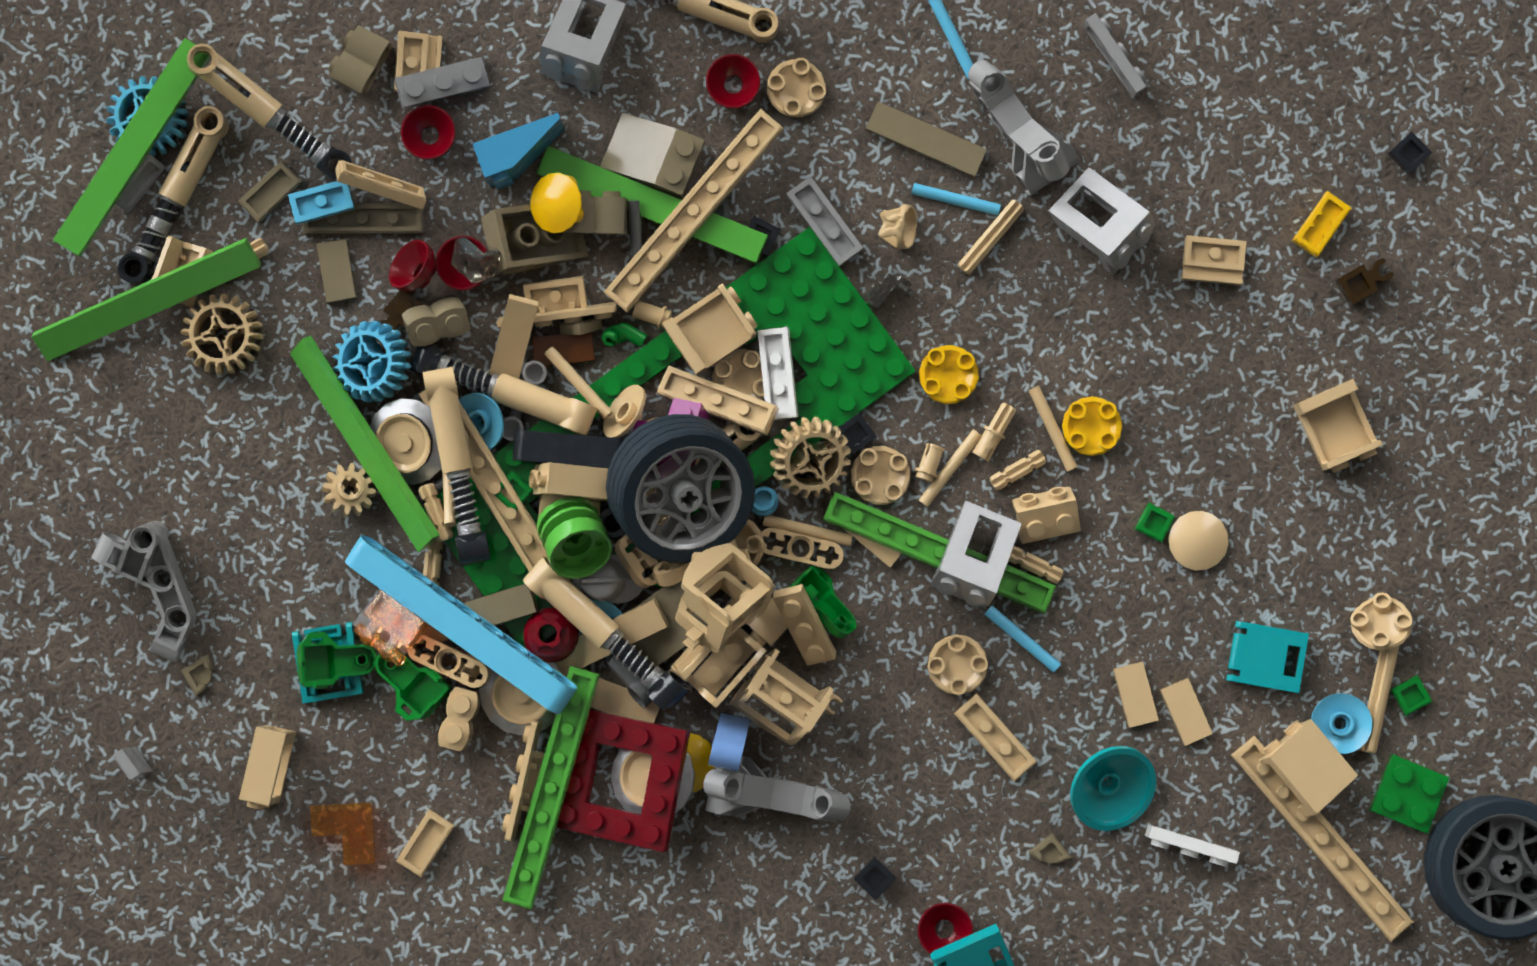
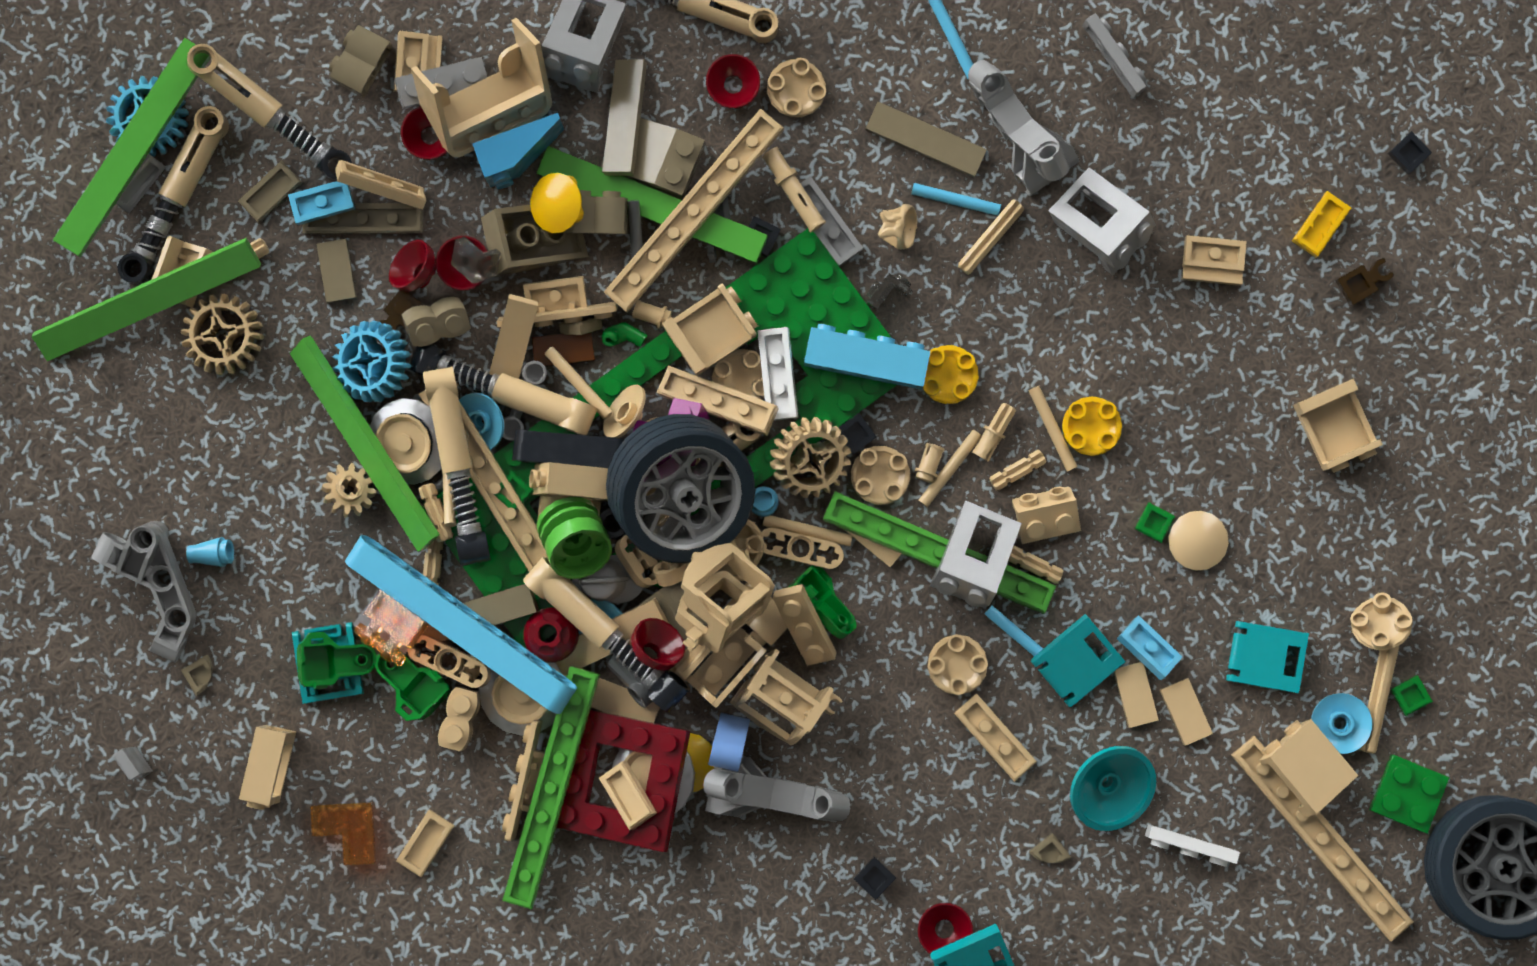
(212, 552): none -> medium azure cone
(492, 105): none -> tan windscreen
(624, 117): none -> tile
(627, 795): none -> tan tile
(662, 639): none -> dark red piece
(787, 179): none -> tan pin
(866, 357): none -> medium azure brick
(1073, 664): none -> teal container
(1149, 647): none -> medium azure plate

